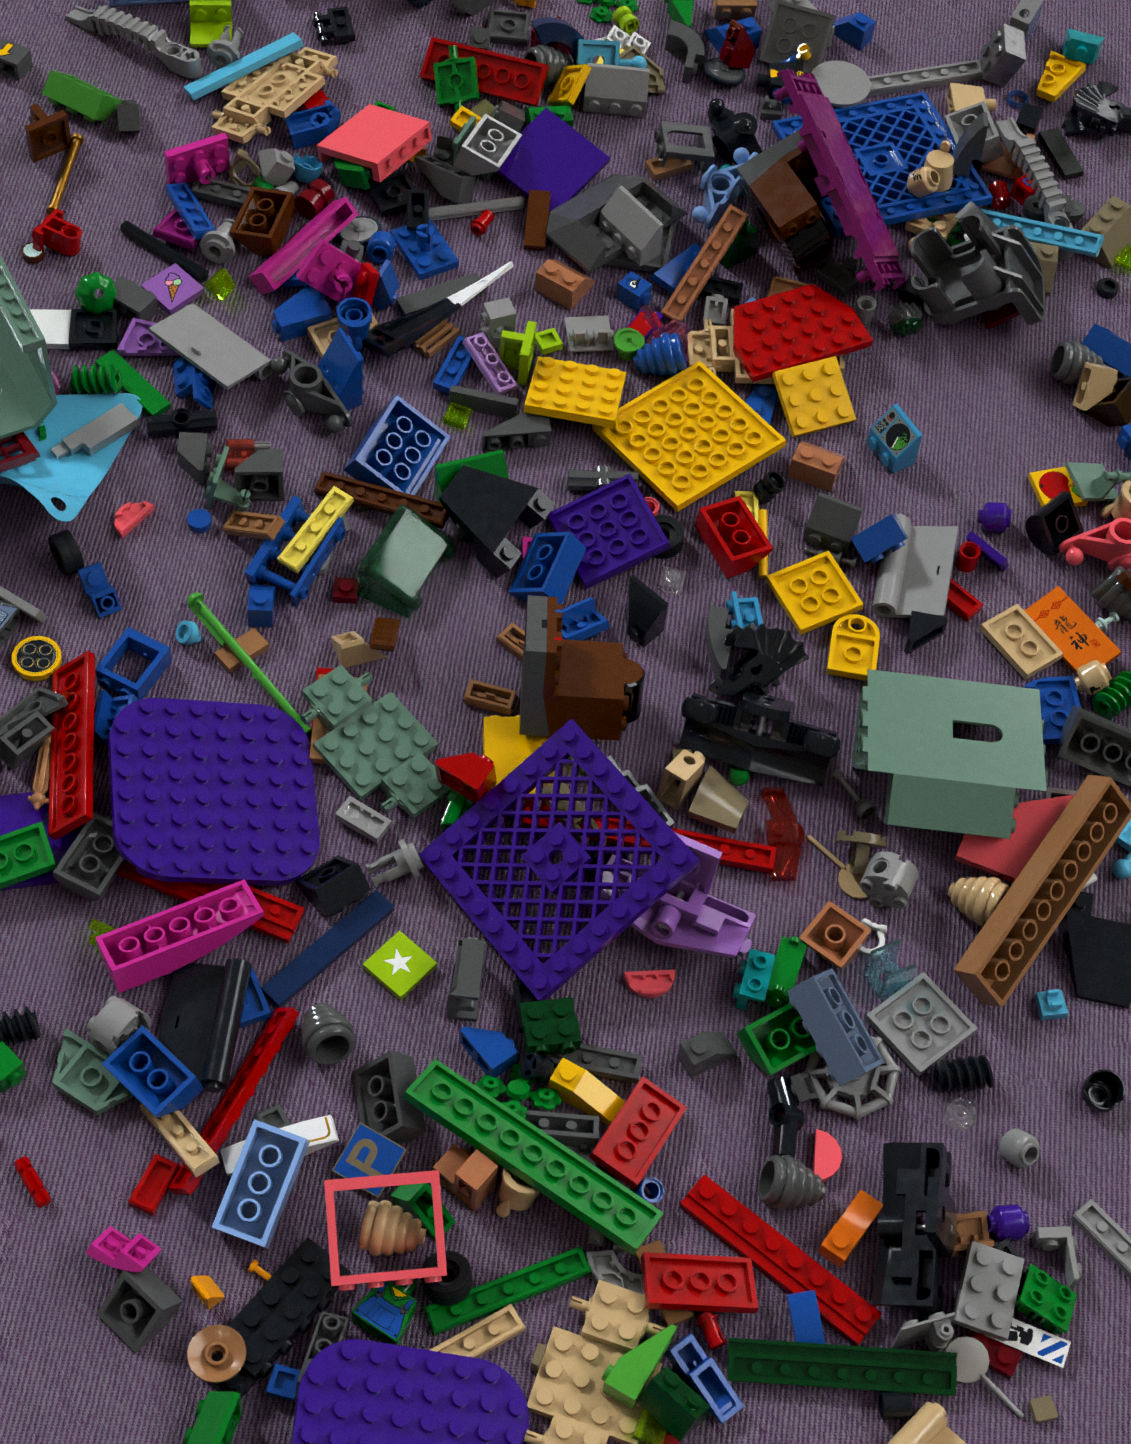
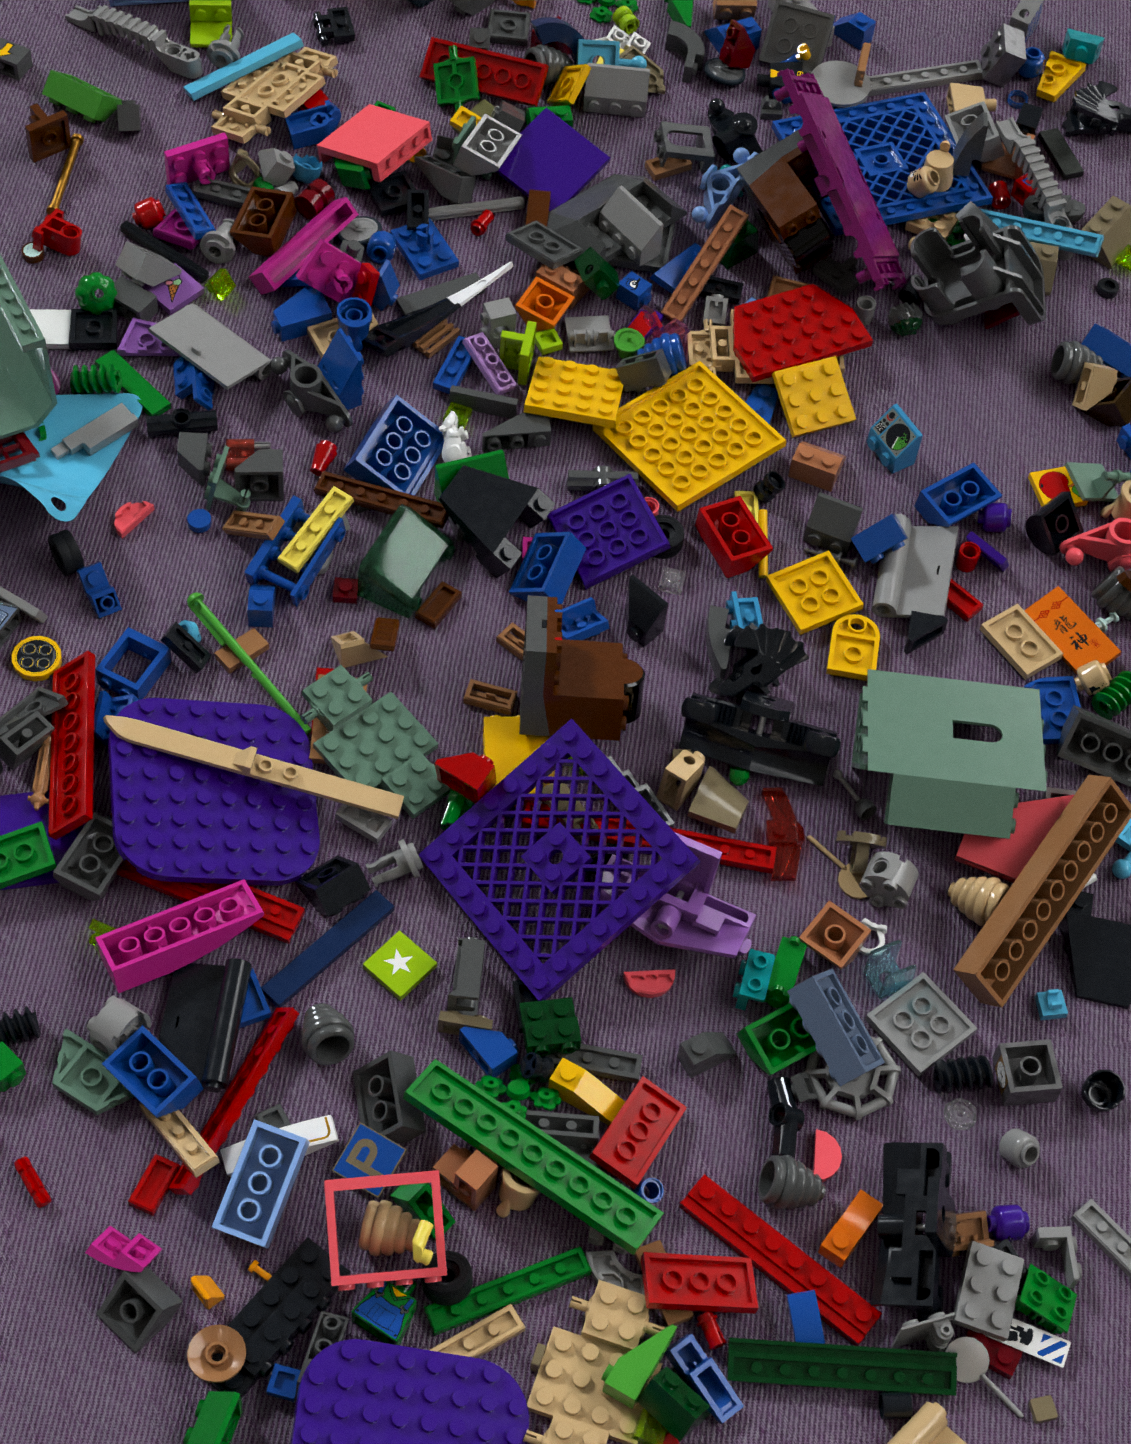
(145, 266): none -> light grey slope
(148, 213): none -> red head
(186, 647): none -> black plate
(256, 766): none -> tan piece
(323, 456): none -> red cone
(419, 1242): none -> light yellow arm
(438, 605): none -> reddish brown tile
(453, 1021): none -> dark tan plate
(454, 439): none -> white animal
(543, 304): none -> orange slope
(544, 244): none -> dark grey tile
(602, 279): none -> dark green torso
(644, 371): none -> dark grey brick
(862, 64): none -> medium nougat tile
(956, 496): none -> blue slope
(1027, 1072): none -> flat silver brick
(1034, 63): none -> blue head

